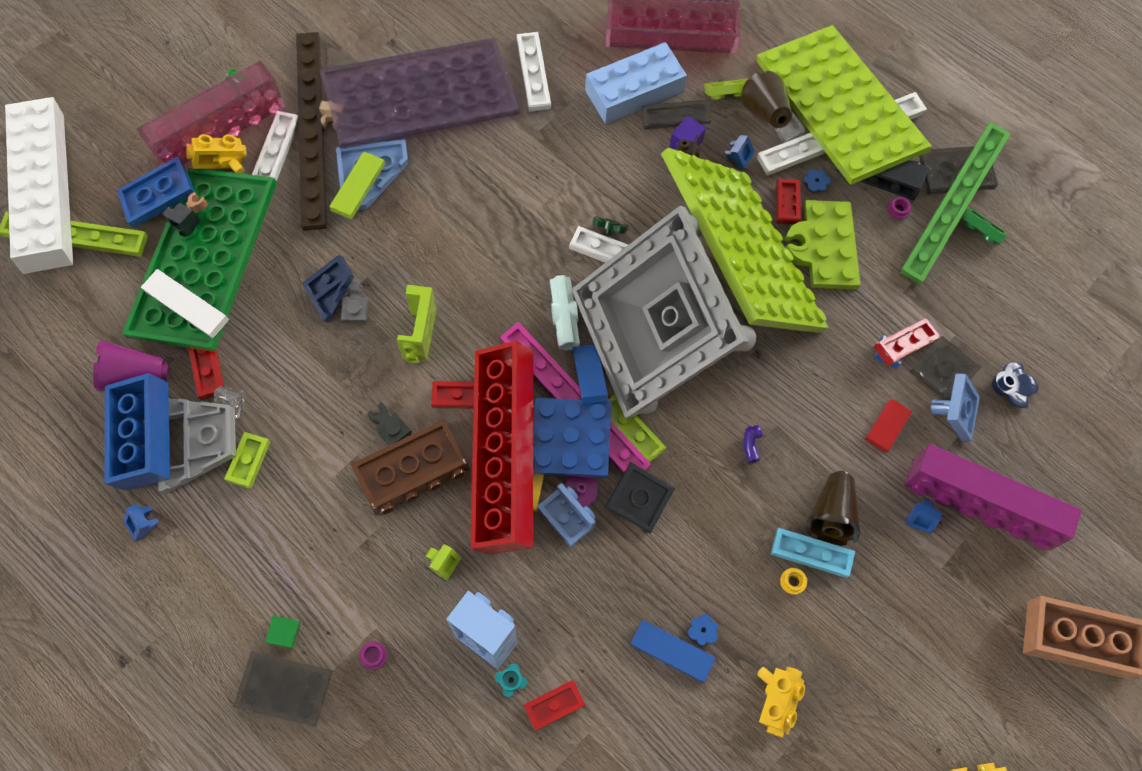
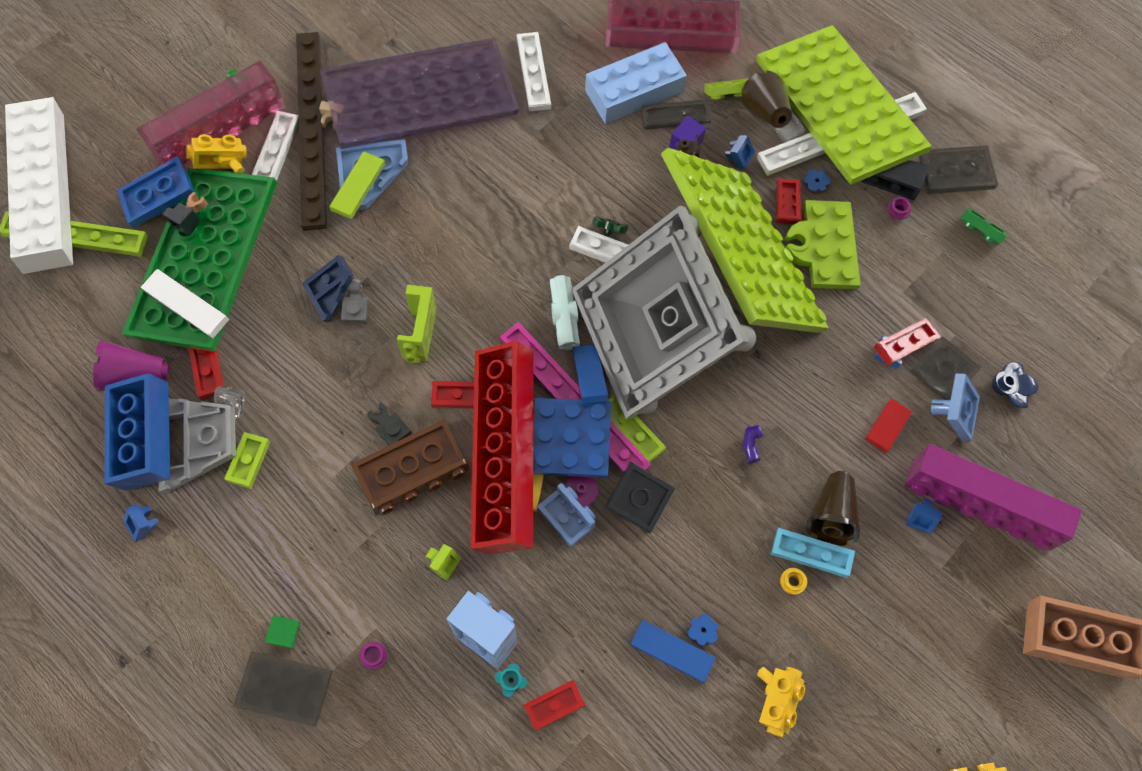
(954, 203): bright green plate -> none

